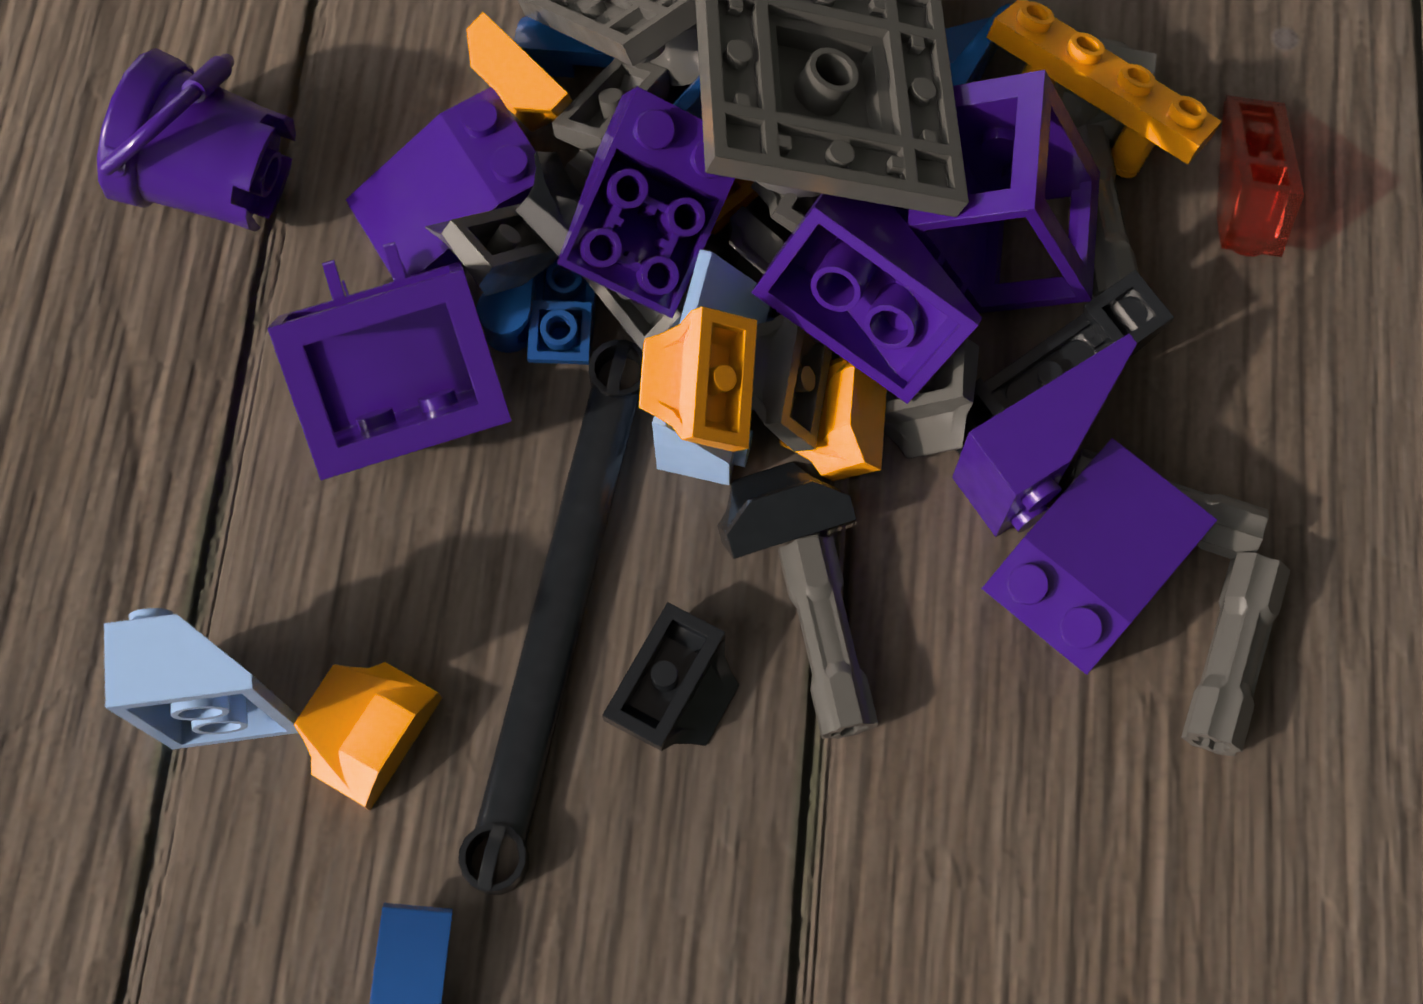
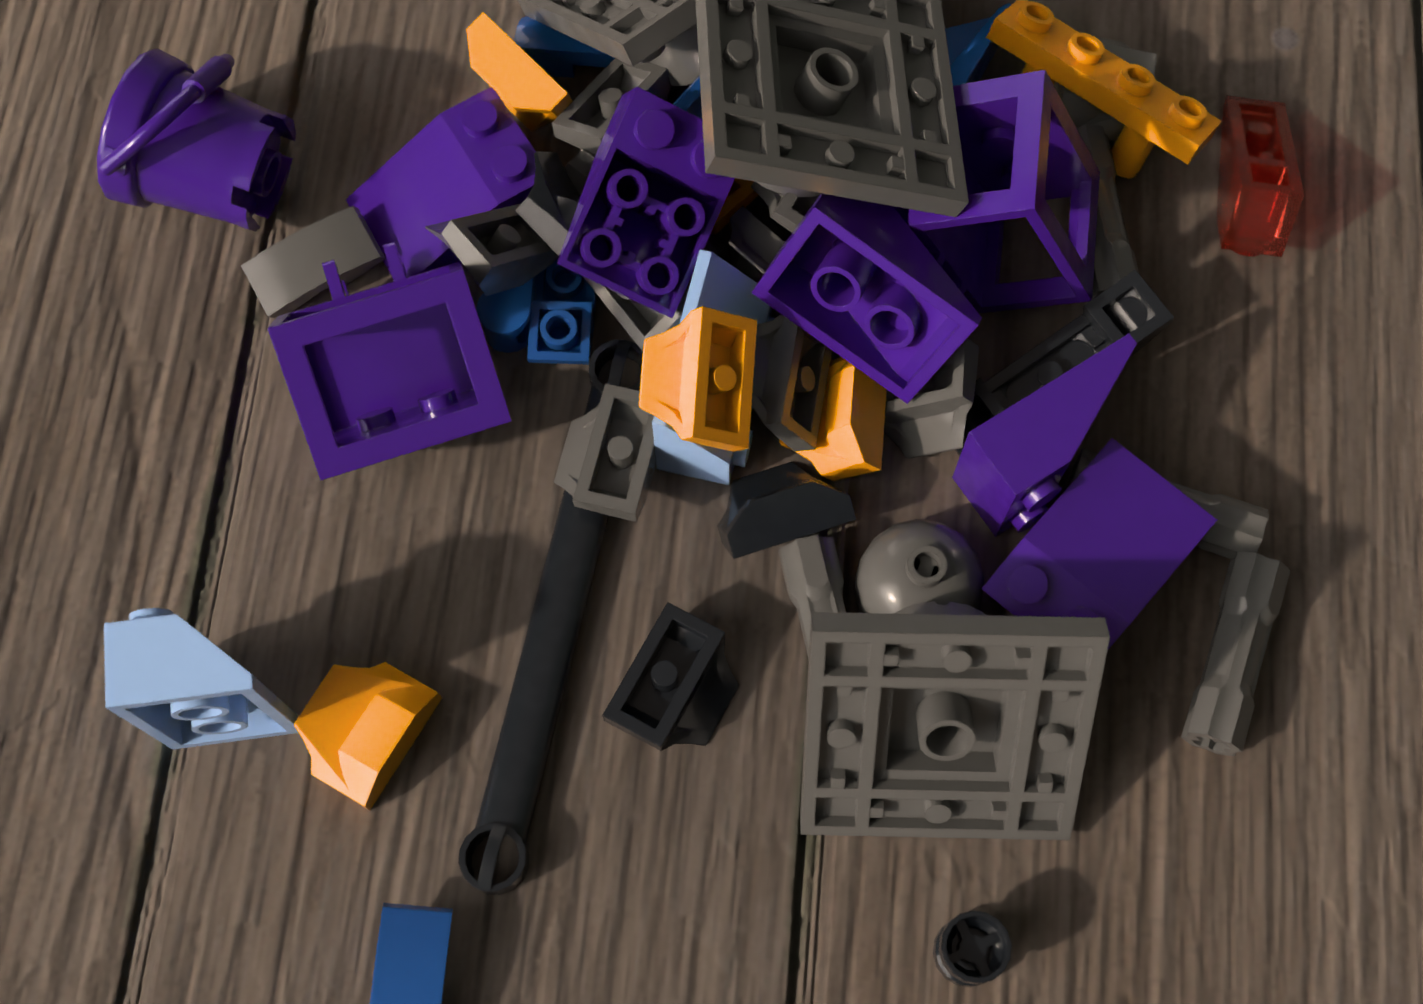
(293, 268): none -> dark grey slope
(610, 456): none -> dark grey slope
(917, 565): none -> dark grey cylinder
(948, 722): none -> dark grey piece
(982, 943): none -> black wheel

